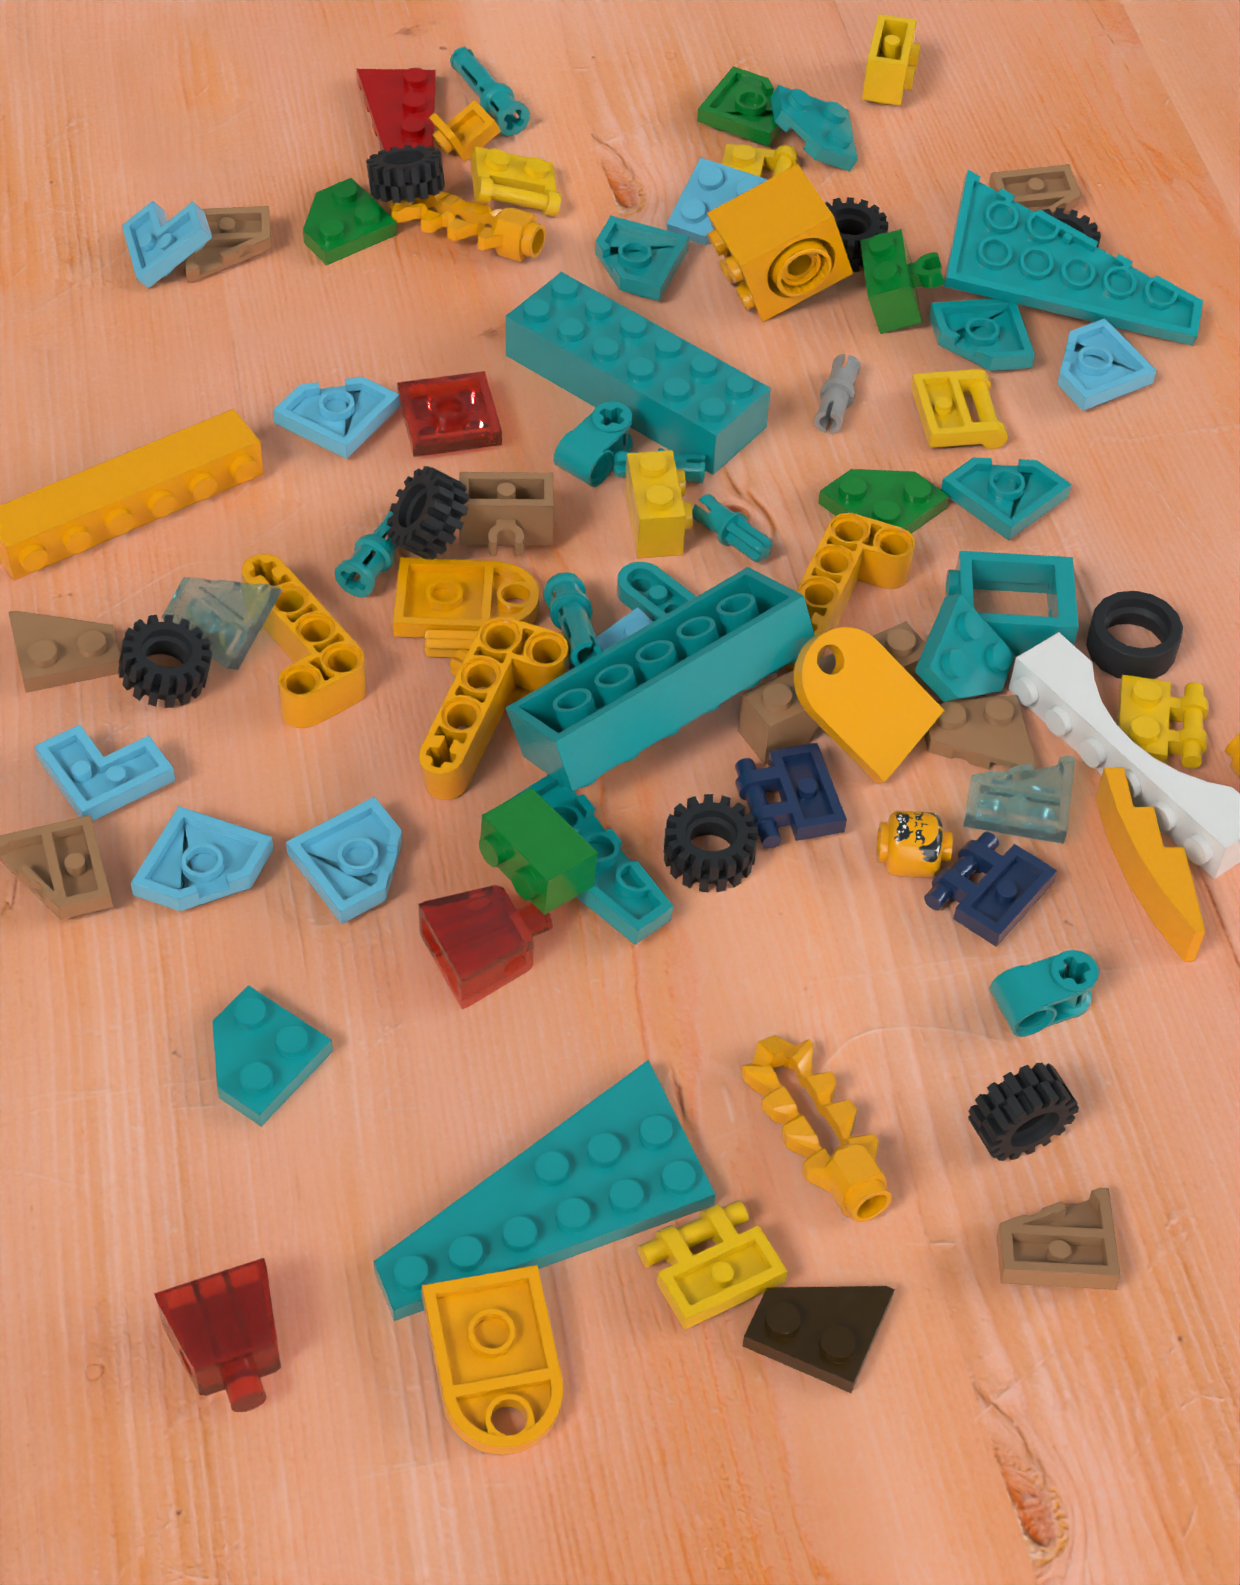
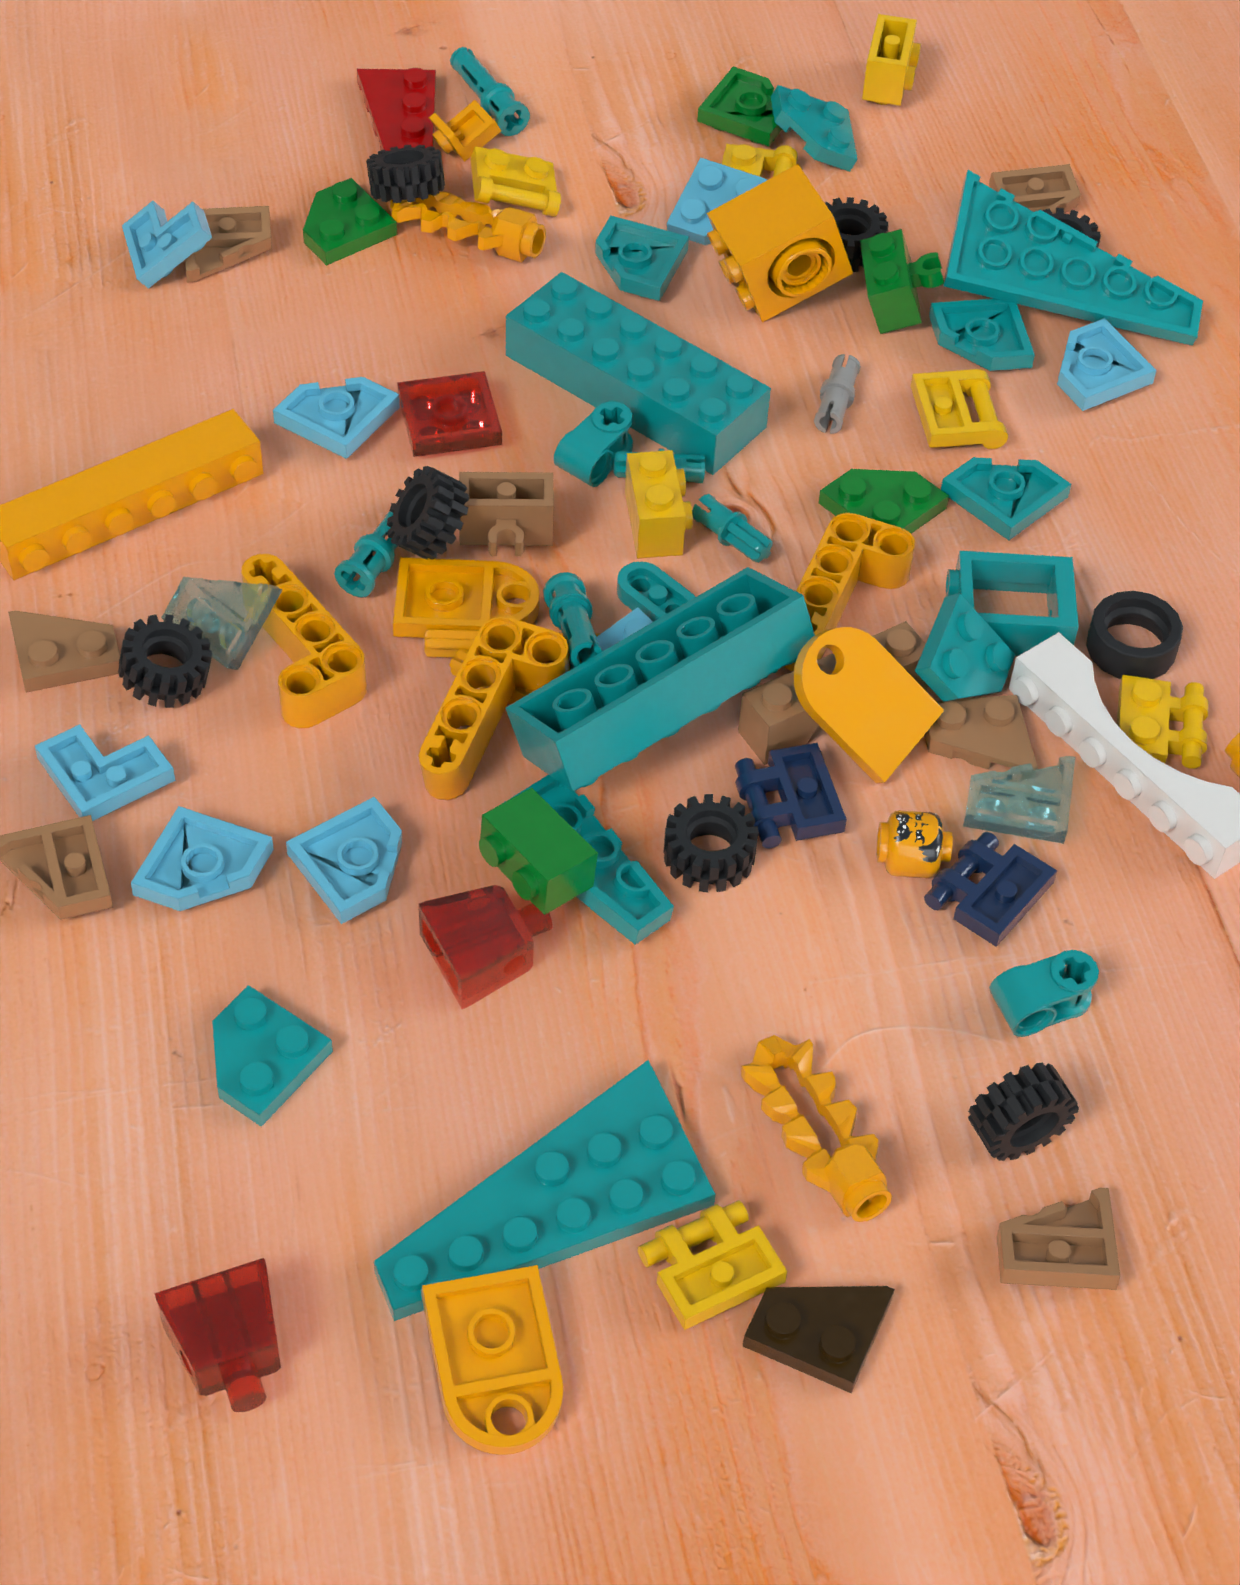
(1154, 872): light orange slope -> none

